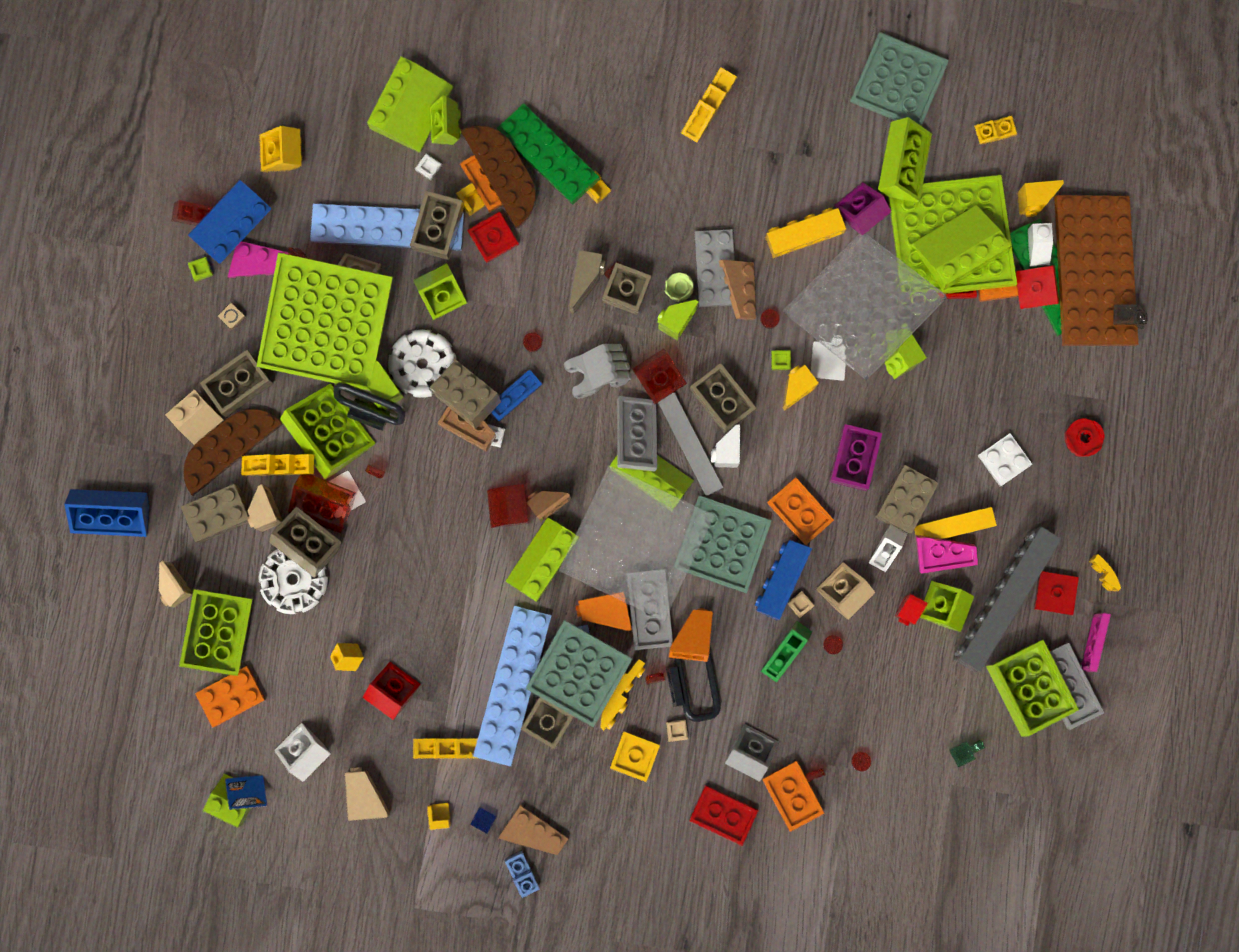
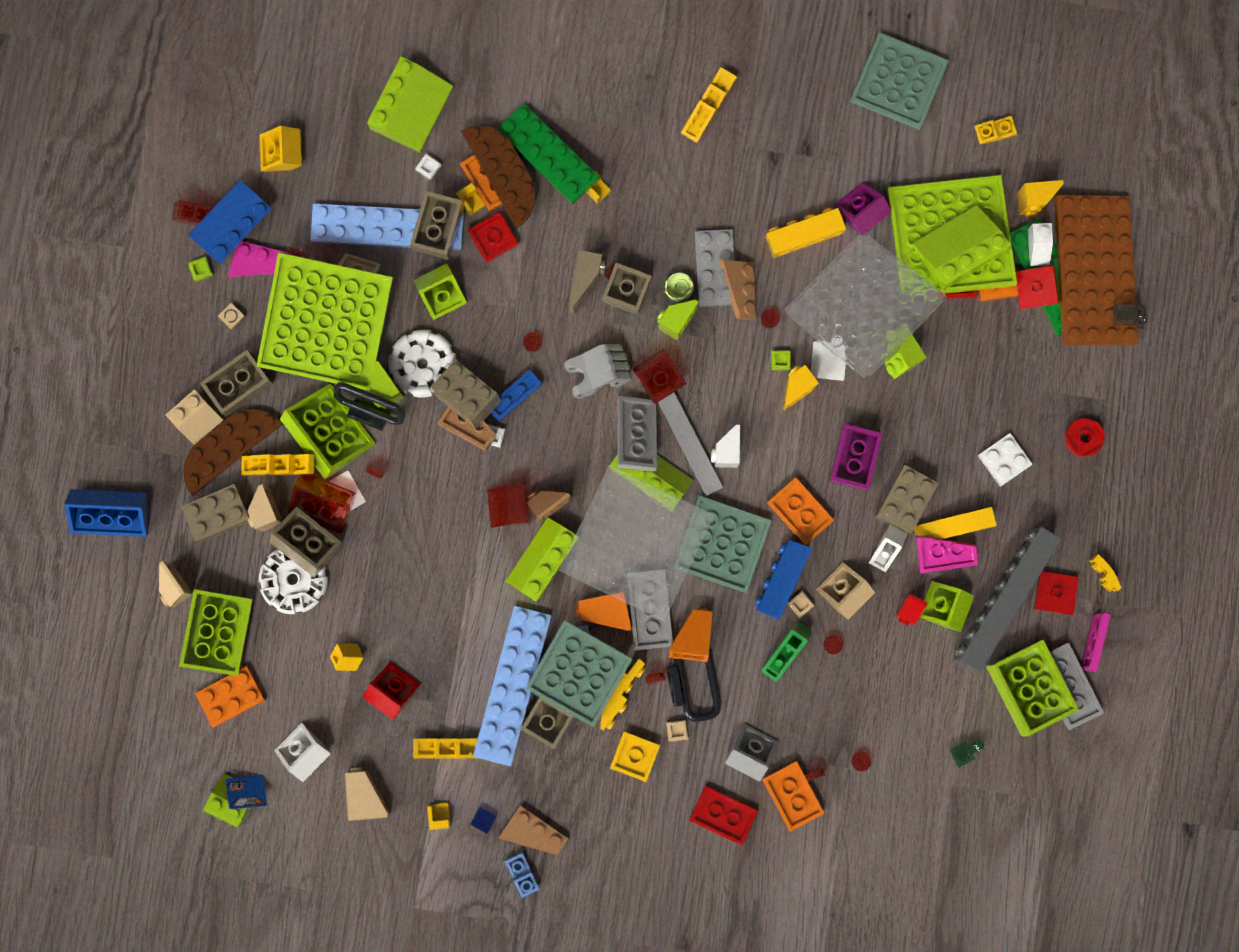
(444, 121): lime slope -> none
(722, 398): dark tan brick -> none
(905, 160): lime slope -> none

